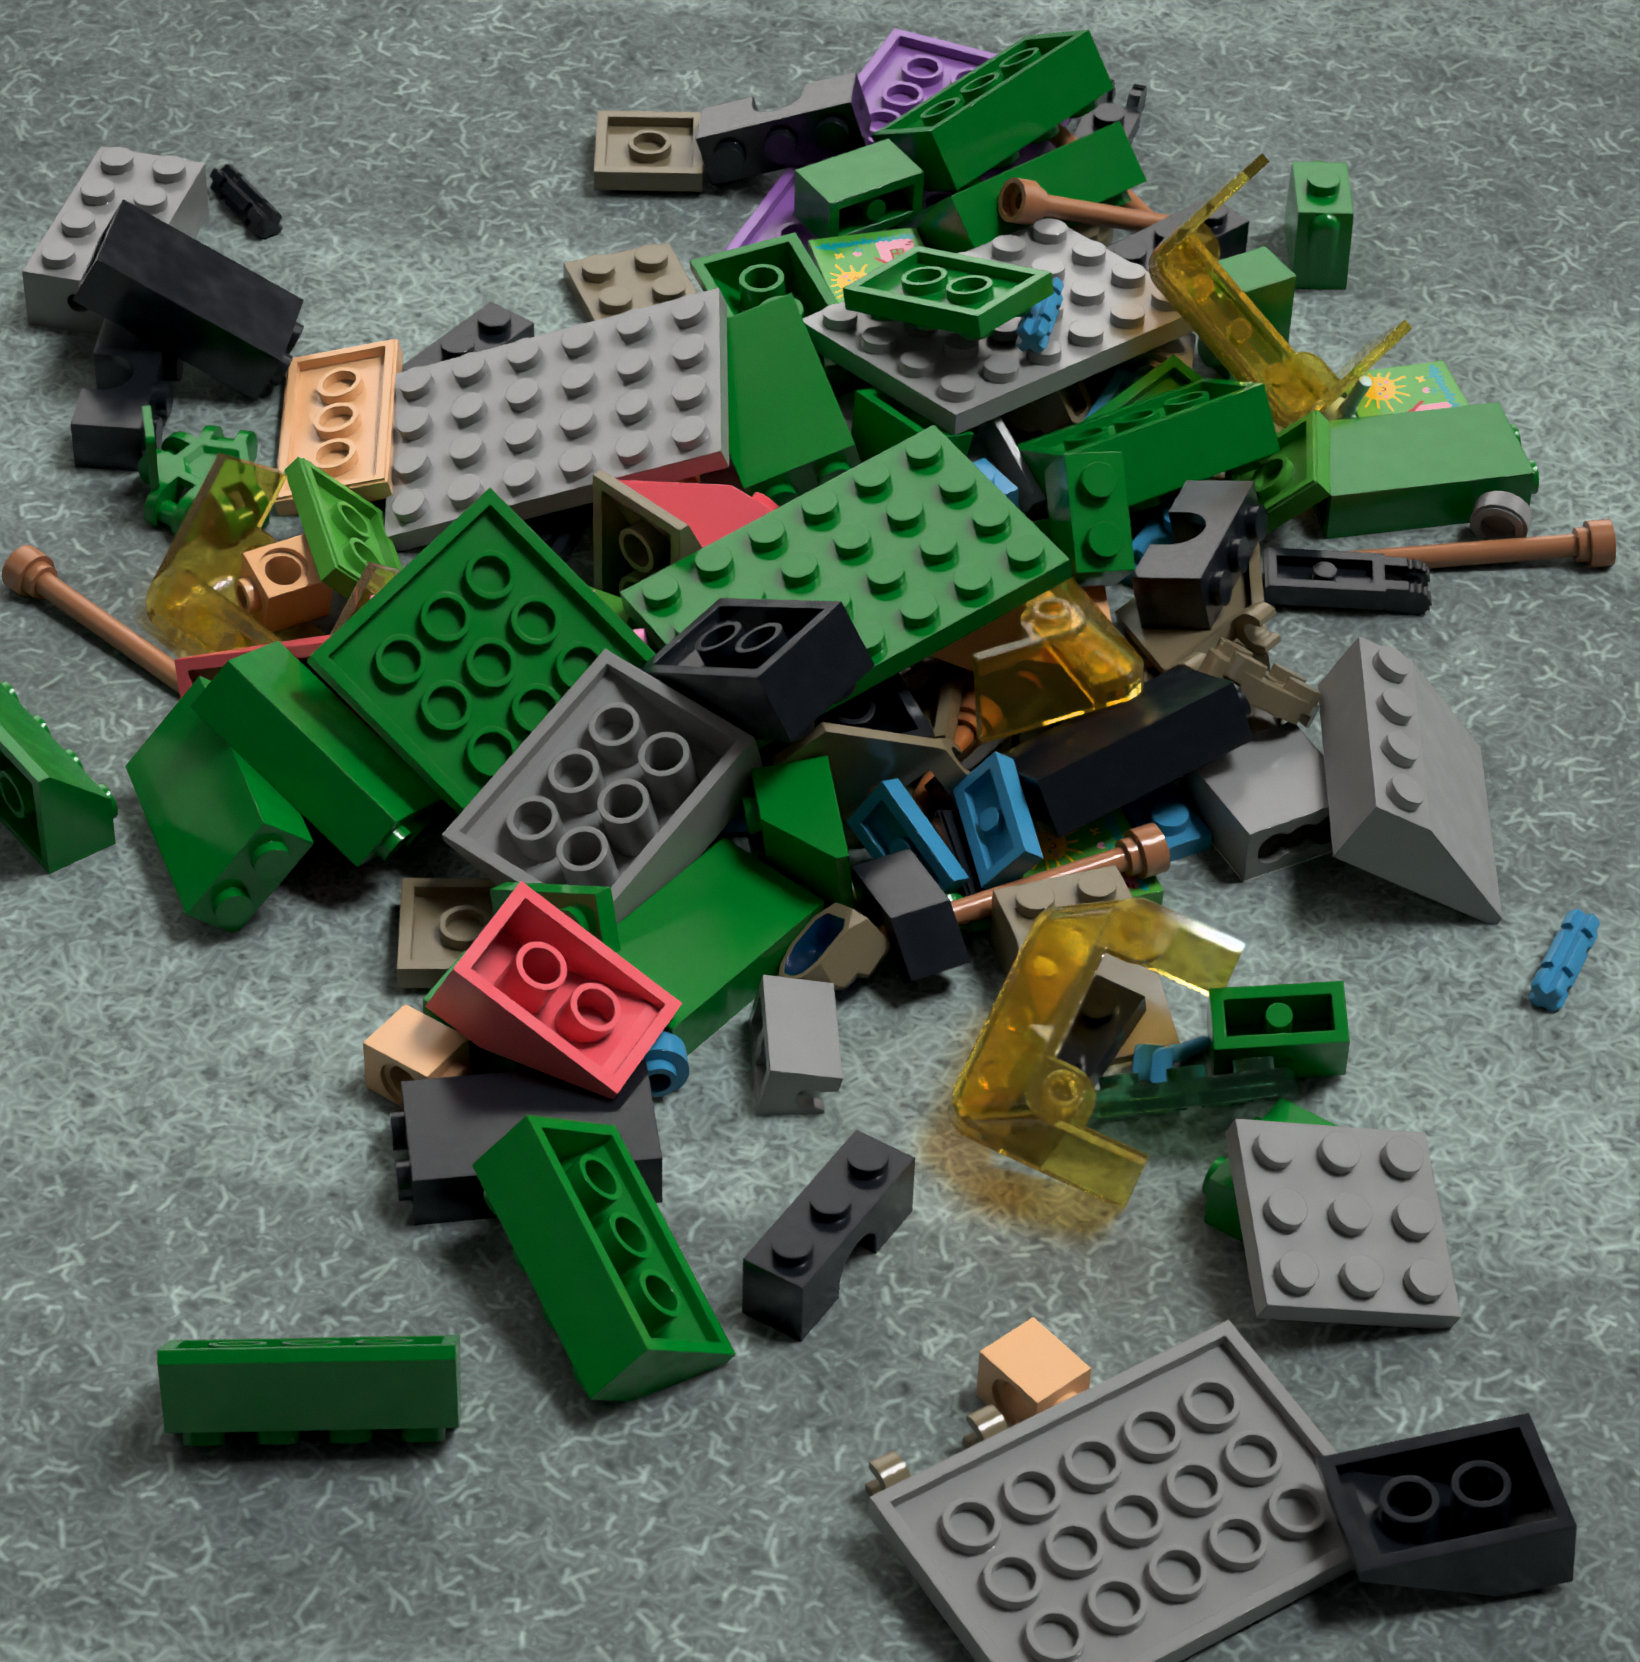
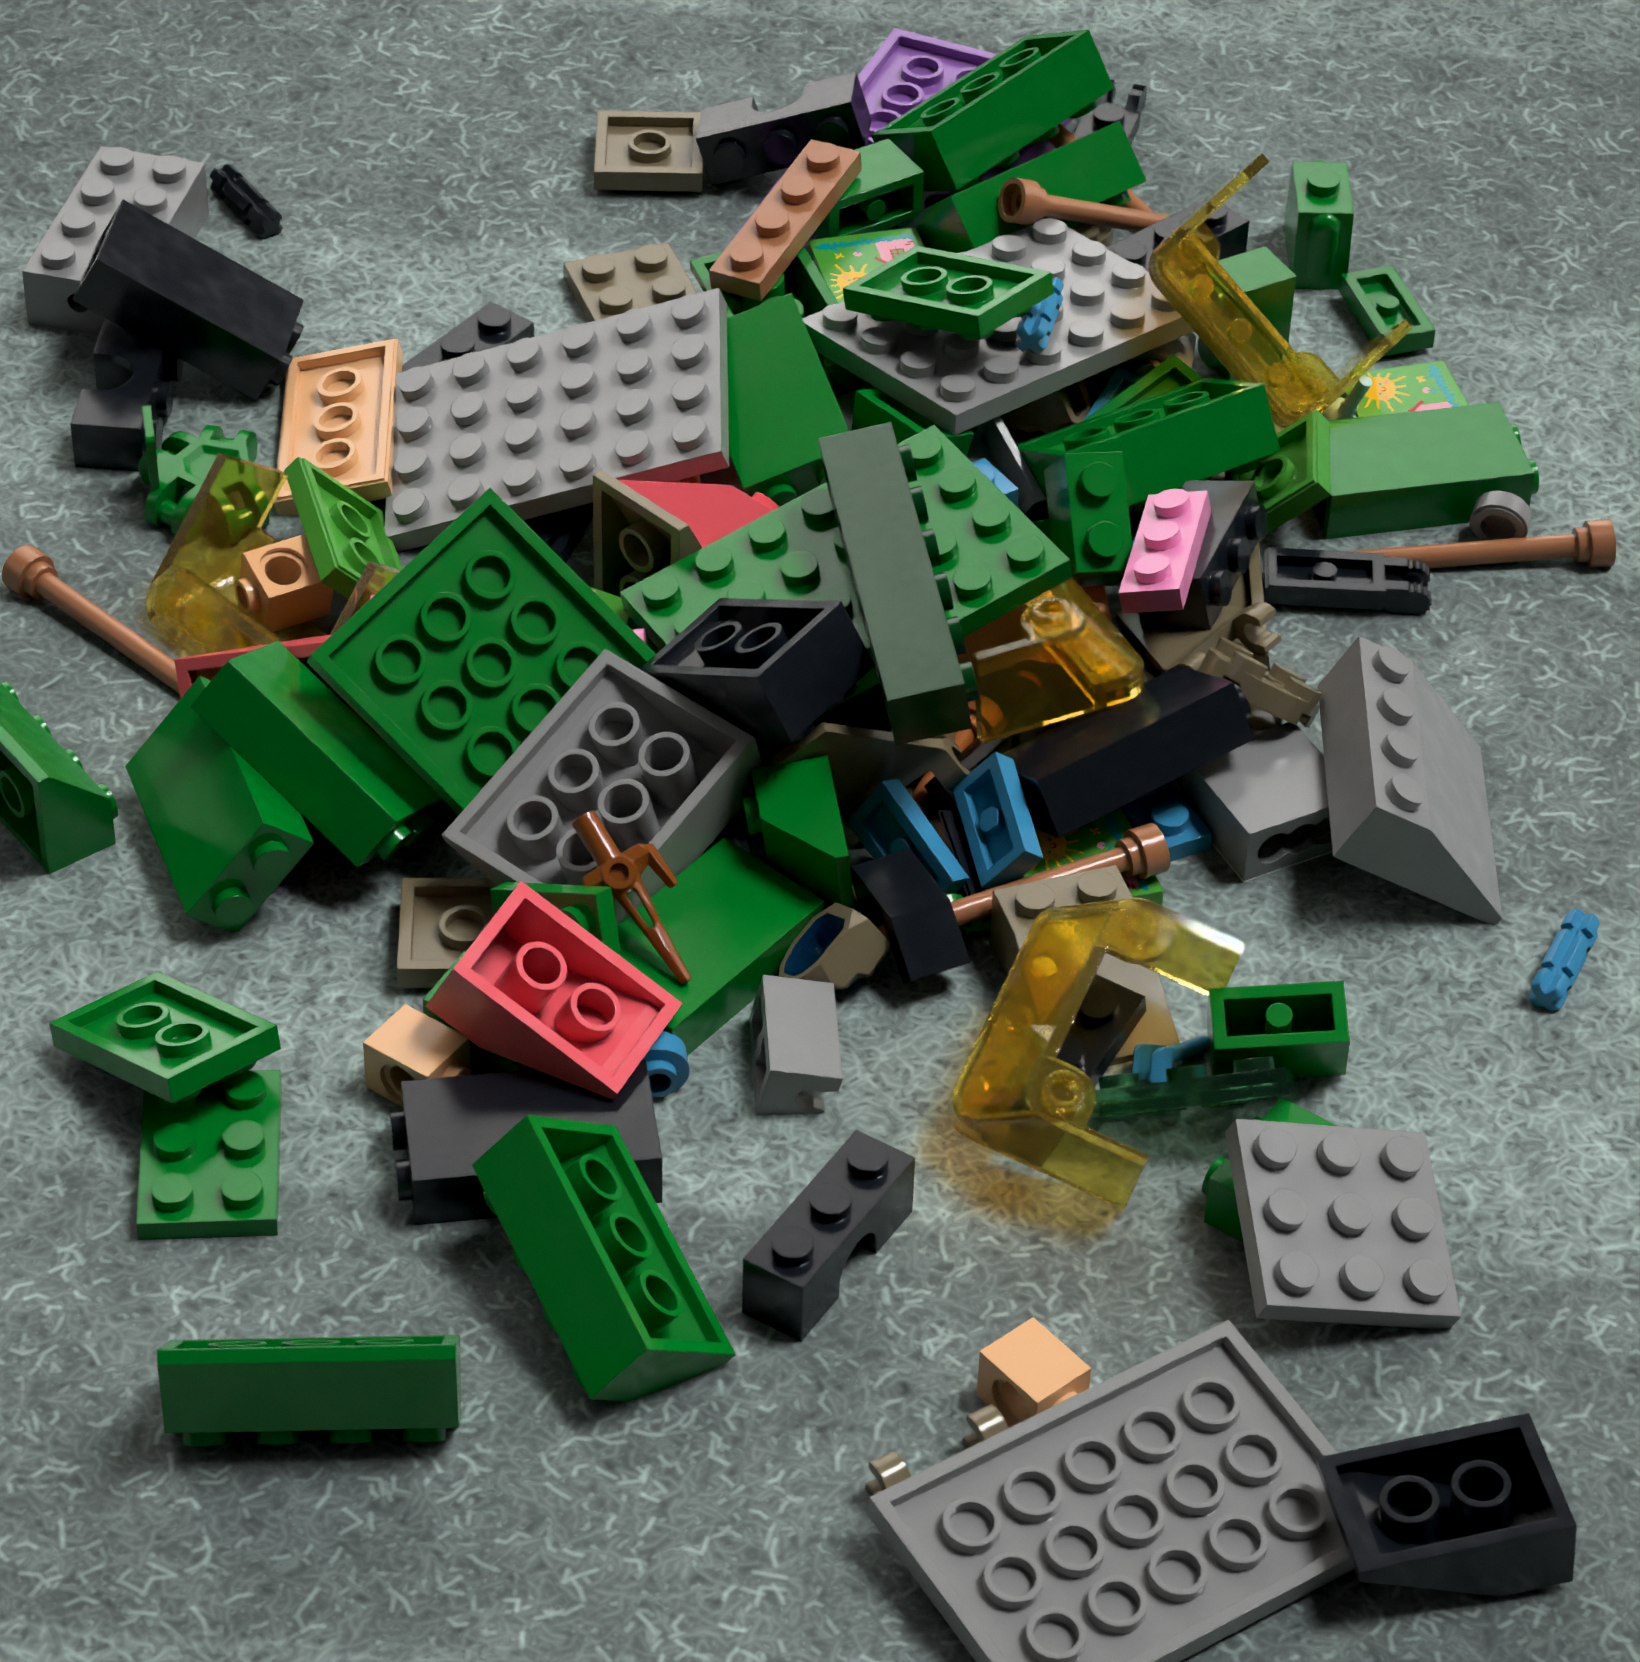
(165, 1037): none -> green plate
(212, 1161): none -> green plate
(623, 875): none -> dark orange piece
(785, 220): none -> nougat plate
(895, 583): none -> brick
(1165, 551): none -> bright pink plate
(1382, 301): none -> green plate

